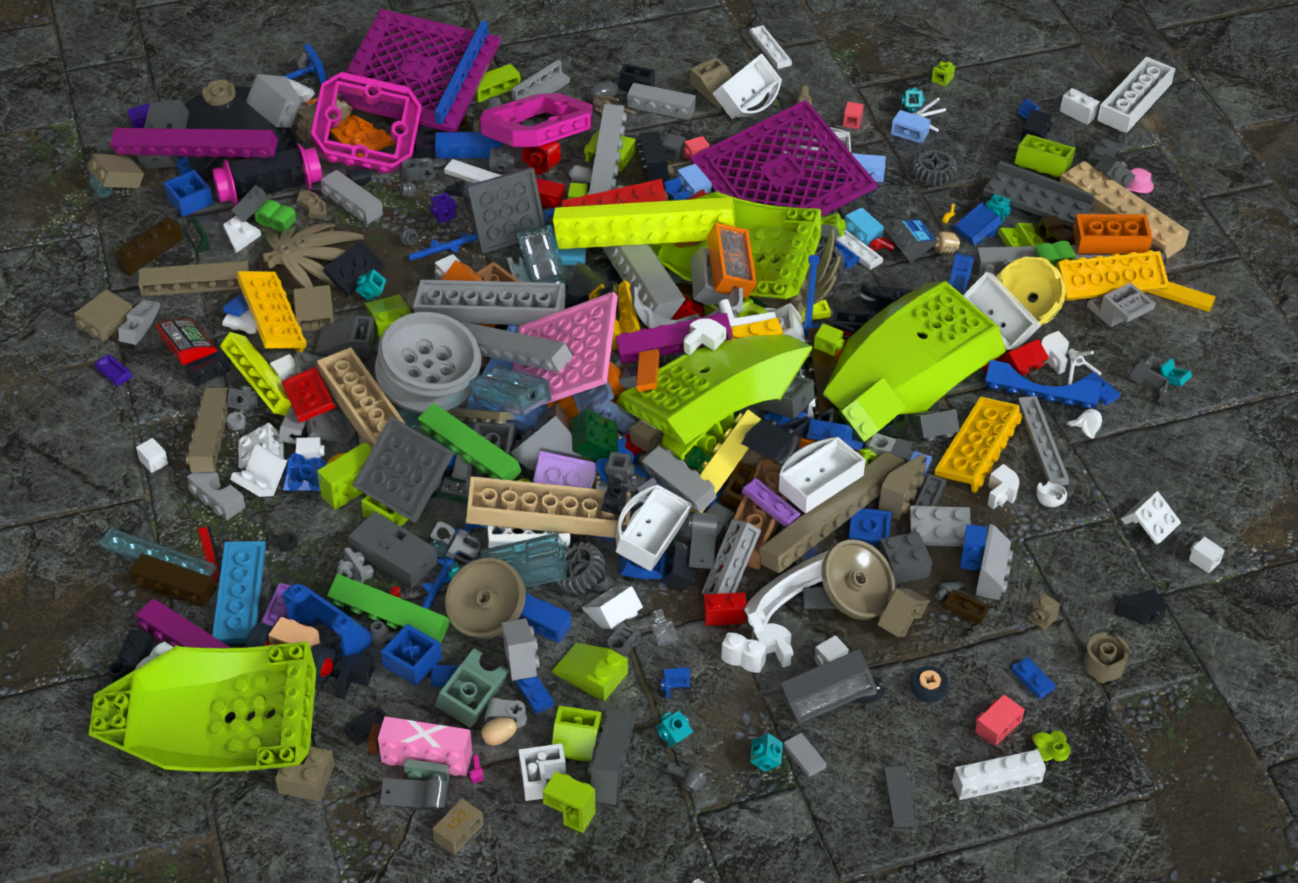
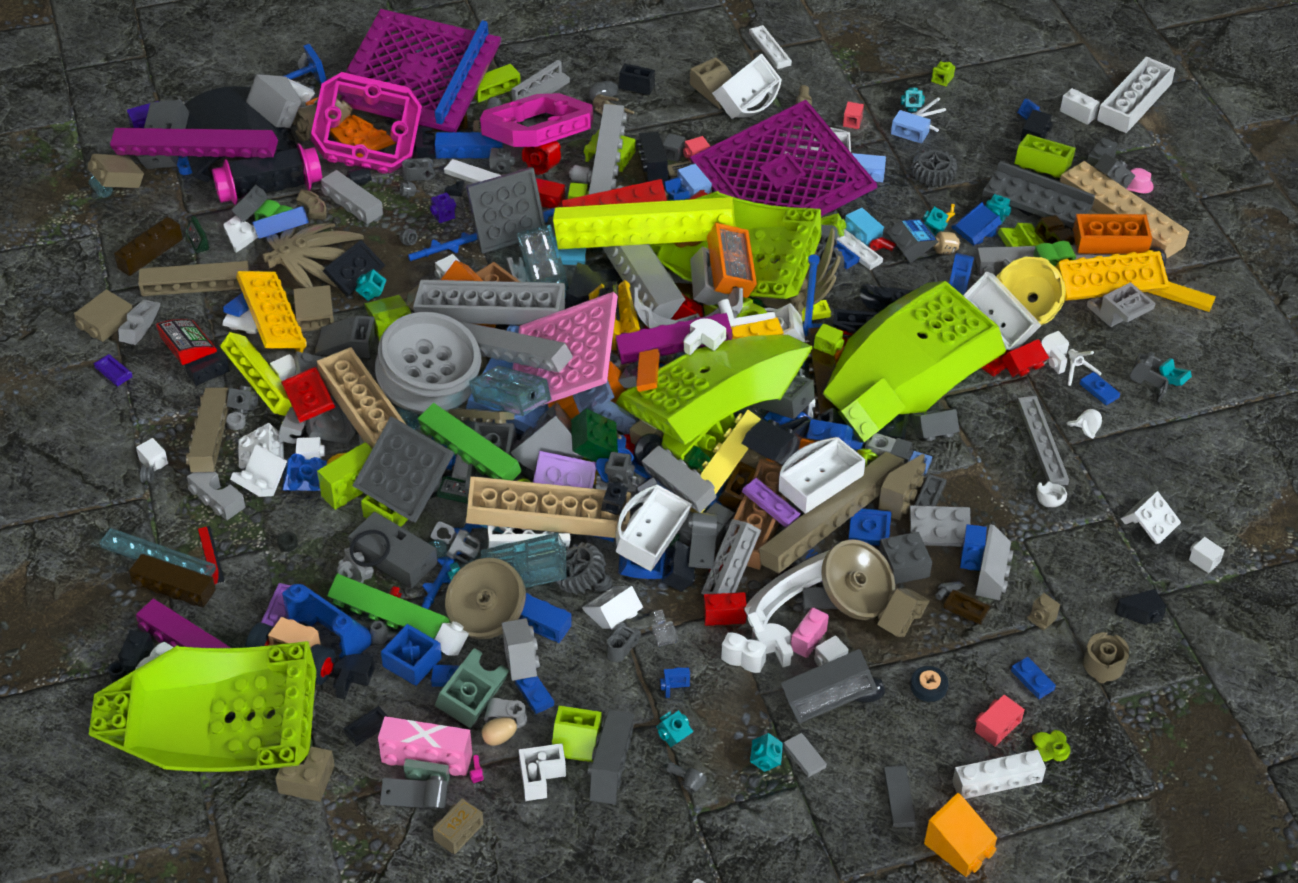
(147, 474): none -> dark grey bush
(188, 193): blue brick -> none
(222, 96): dark tan tile -> none
(239, 591): dark azure plate -> none
(280, 222): none -> tile
(366, 533): none -> black piece
(373, 744): reddish brown tile -> none
(451, 638): none -> white brick
(571, 798): lime brick -> none
(593, 669): lime slope -> none
(645, 445): none -> black piece
(661, 101): light grey brick -> none
(809, 632): none -> bright pink brick
(935, 220): none -> teal brick
(960, 836): none -> light orange slope
(979, 442): yellow bracket -> none
(1004, 377): blue arch -> none
(1004, 486): white brick -> none

